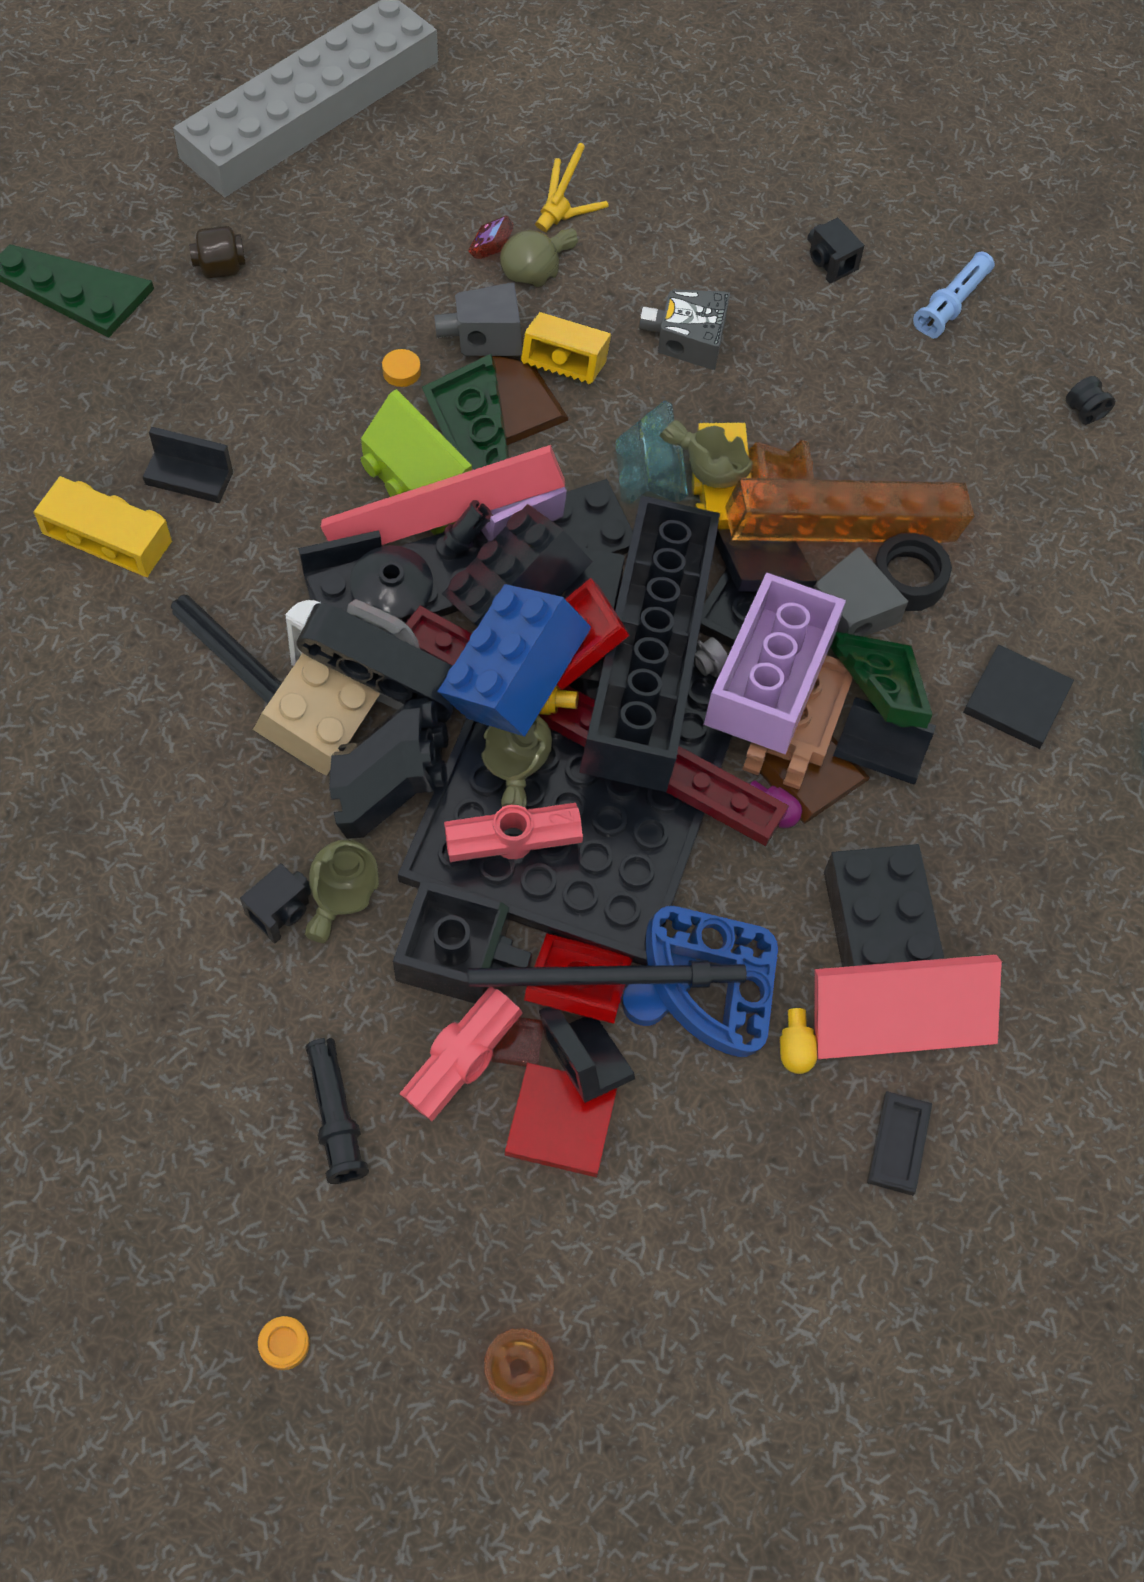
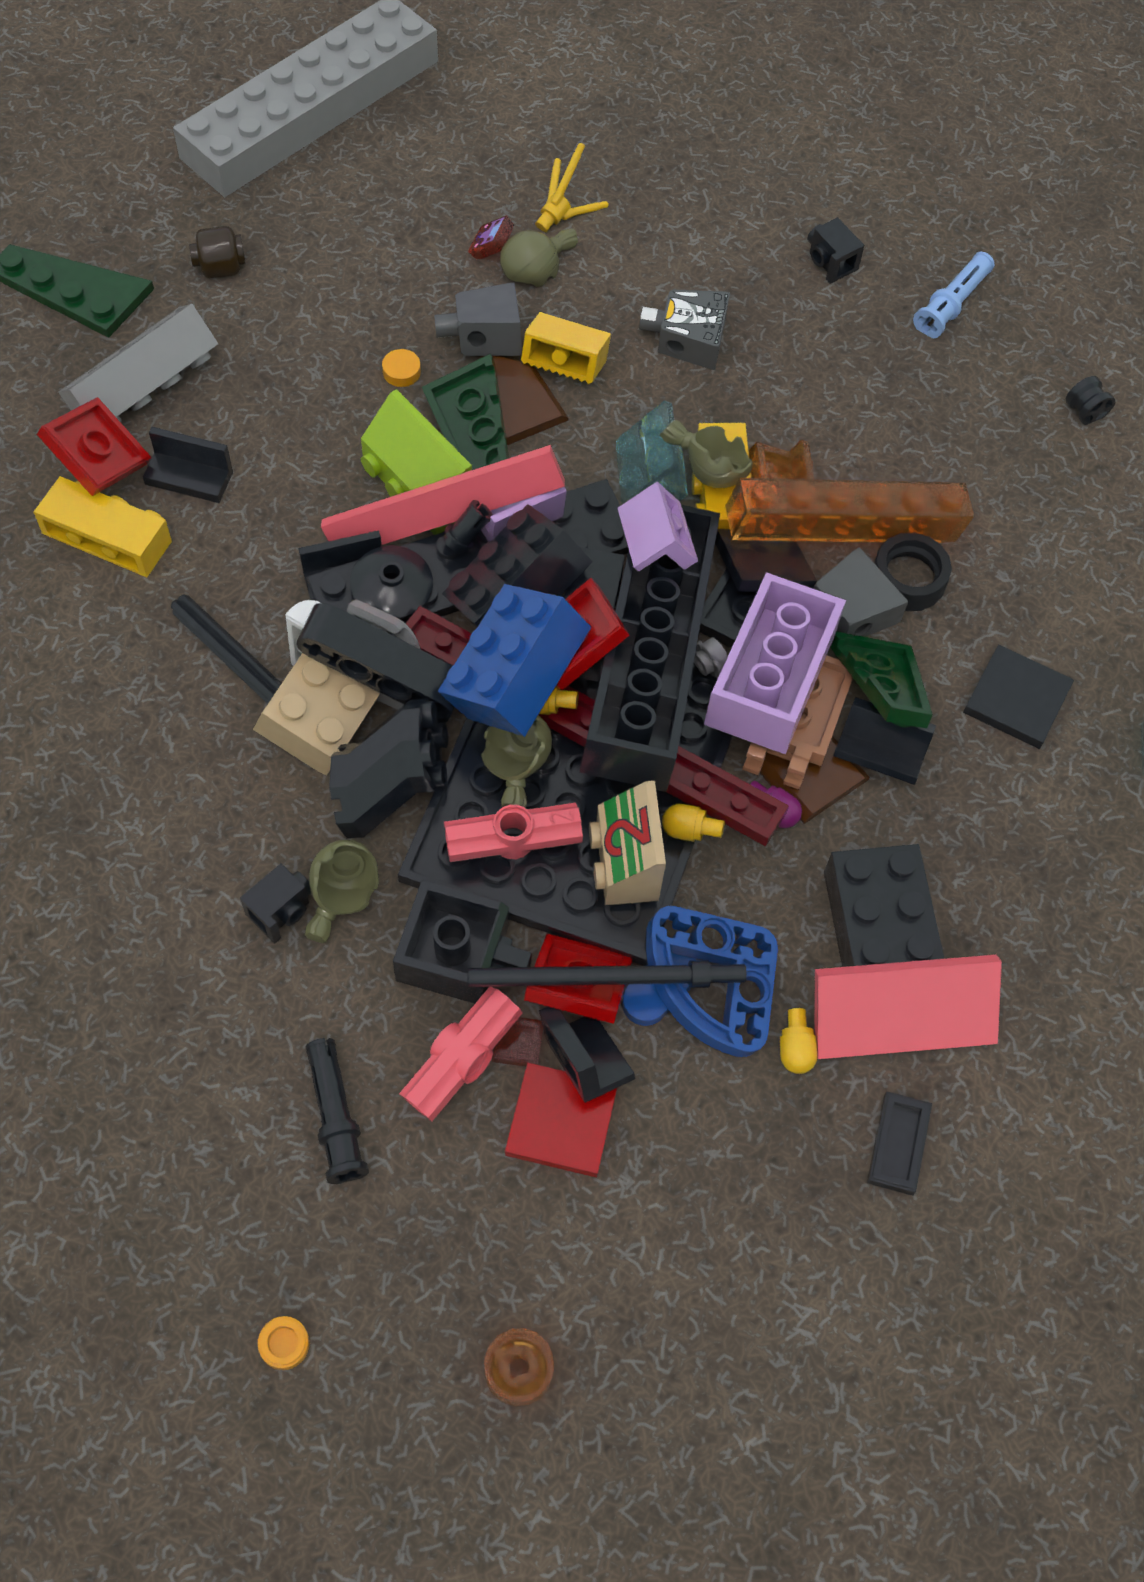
(94, 446): none -> red tile
(145, 363): none -> light grey brick
(629, 846): none -> tan slope
(656, 527): none -> lavender panel
(690, 823): none -> yellow cylinder

